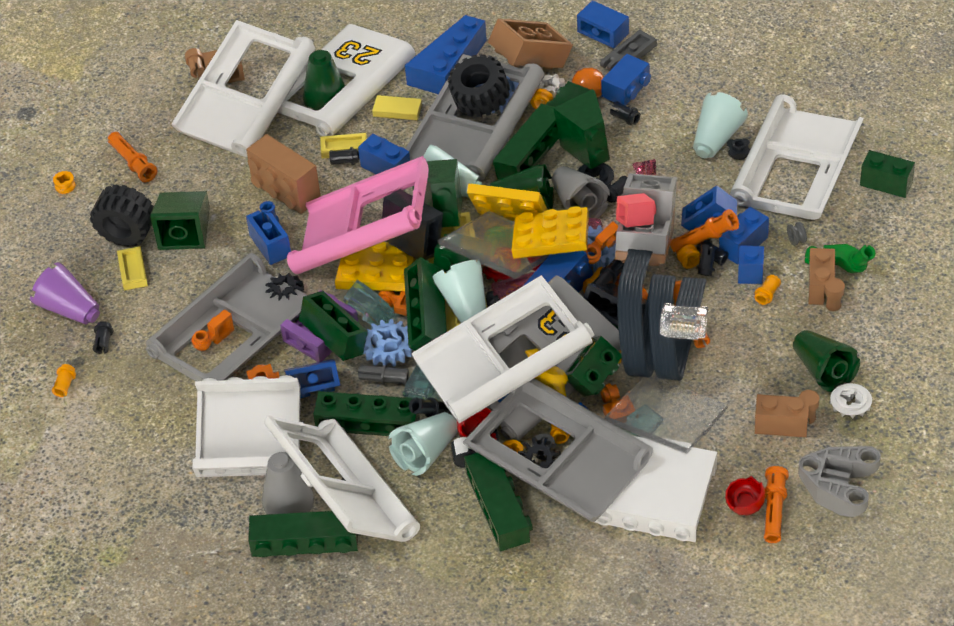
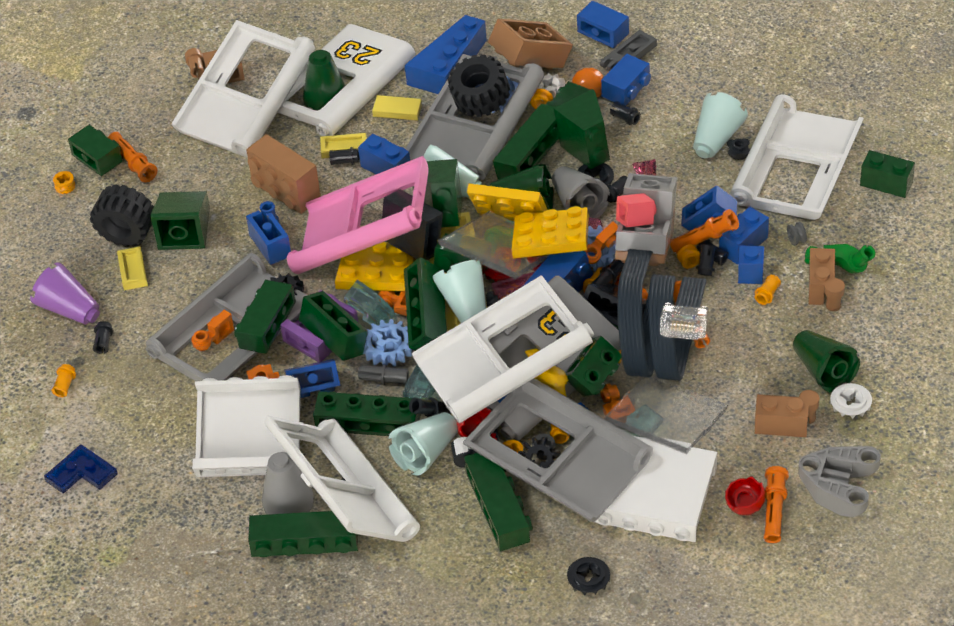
(78, 465): none -> clear blue tile
(95, 150): none -> dark green brick
(264, 316): none -> dark green brick
(580, 568): none -> black gear

